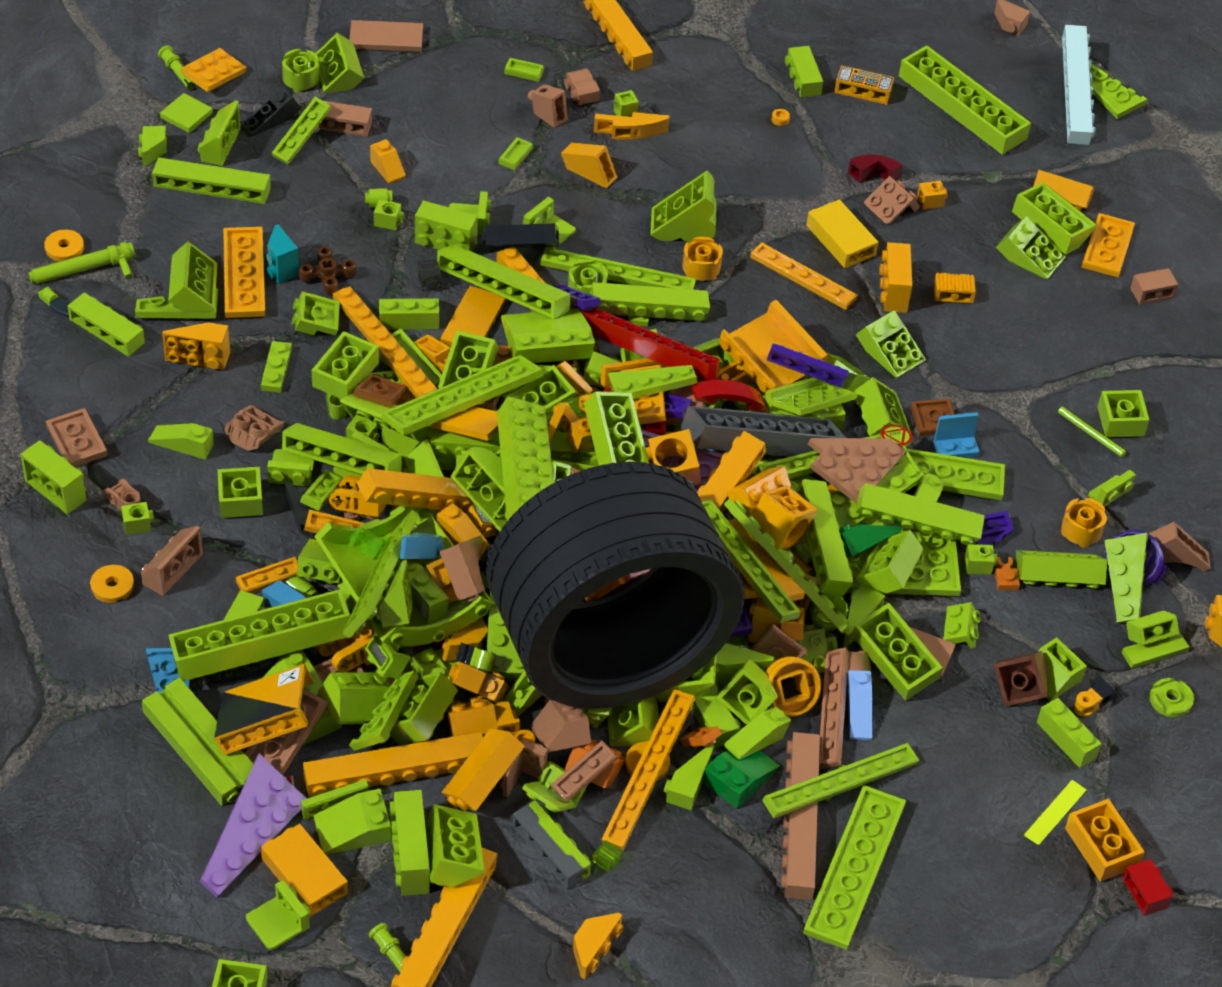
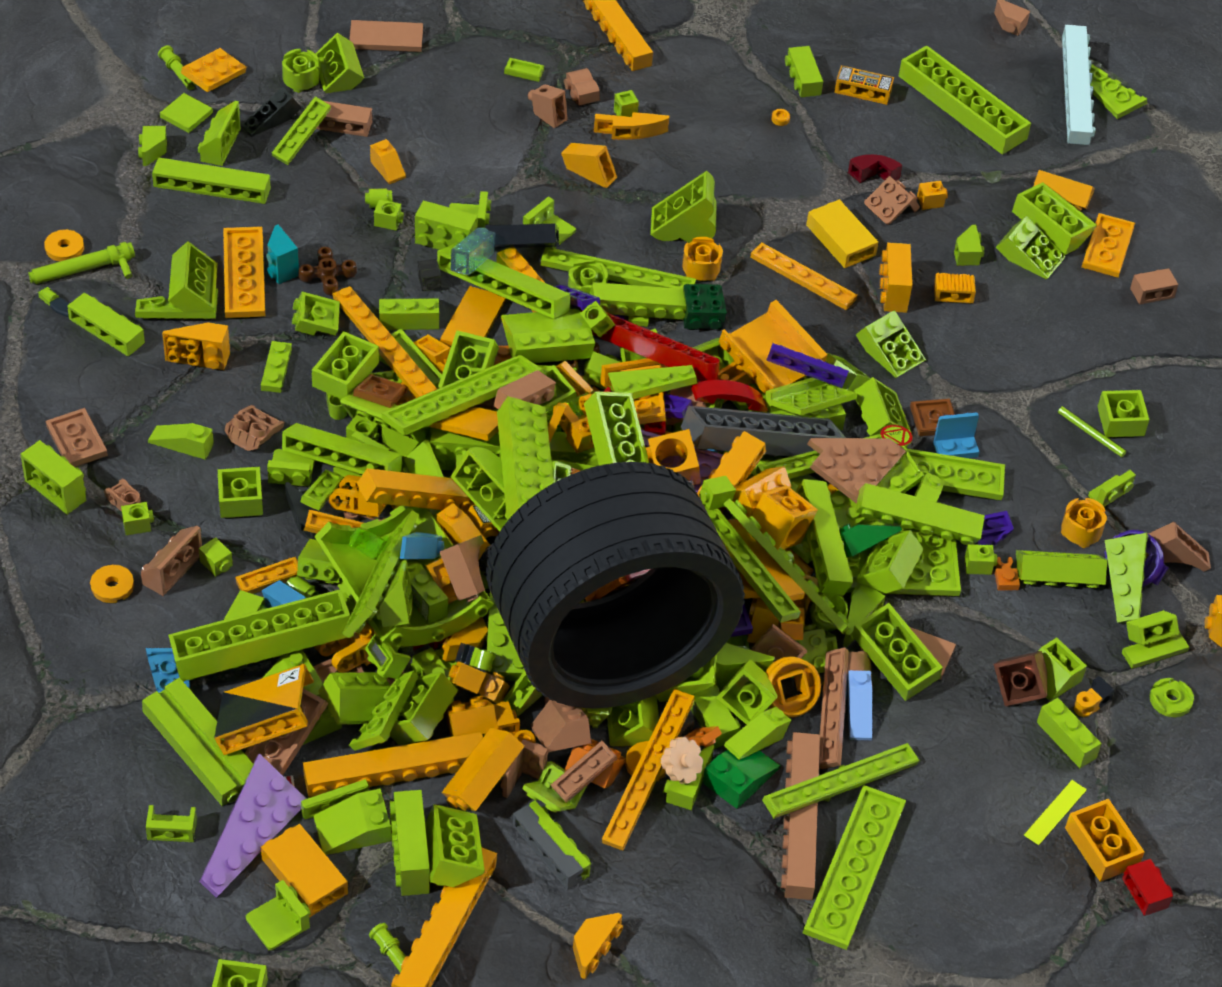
(171, 827): none -> lime panel
(215, 557): none -> lime brick
(472, 251): none -> clear light blue brick
(515, 153): lime tile -> none
(531, 388): none -> nougat brick
(597, 318): none -> lime brick
(607, 856): clear neon green piece -> none
(682, 760): none -> light nougat plant
(704, 306): none -> dark green bracket
(716, 492): none -> lime brick
(962, 624): lime bracket -> none
(968, 247): none -> lime slope

